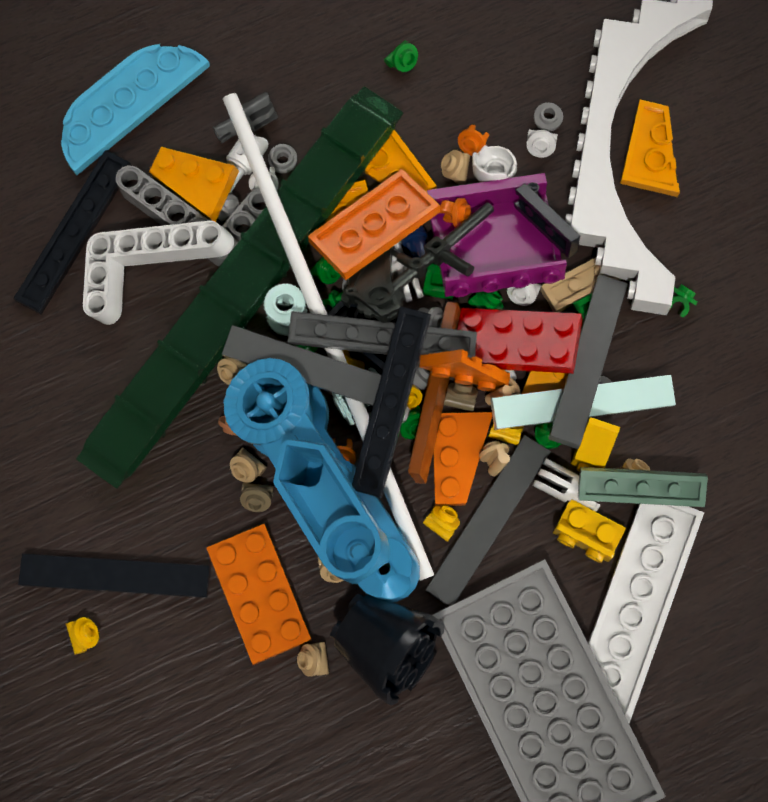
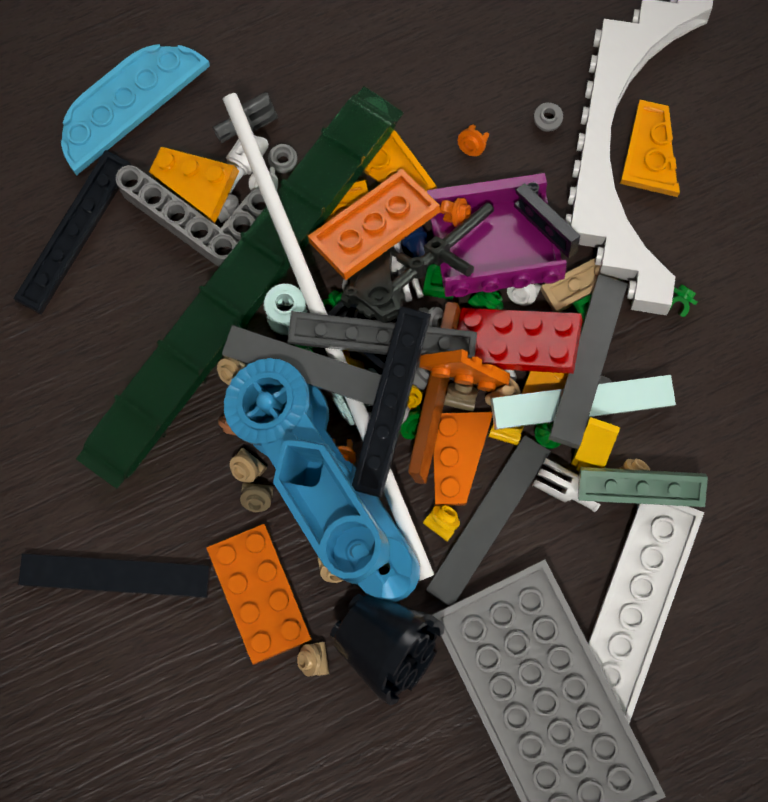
(82, 634): yellow plate -> none
(145, 251): white beam -> none
(324, 272): green plate -> none
(402, 57): green plate -> none
(455, 166): tan plate -> none
(493, 164): white hair -> none
(495, 456): tan plate -> none
(541, 143): white plate -> none
(588, 531): yellow bracket -> none

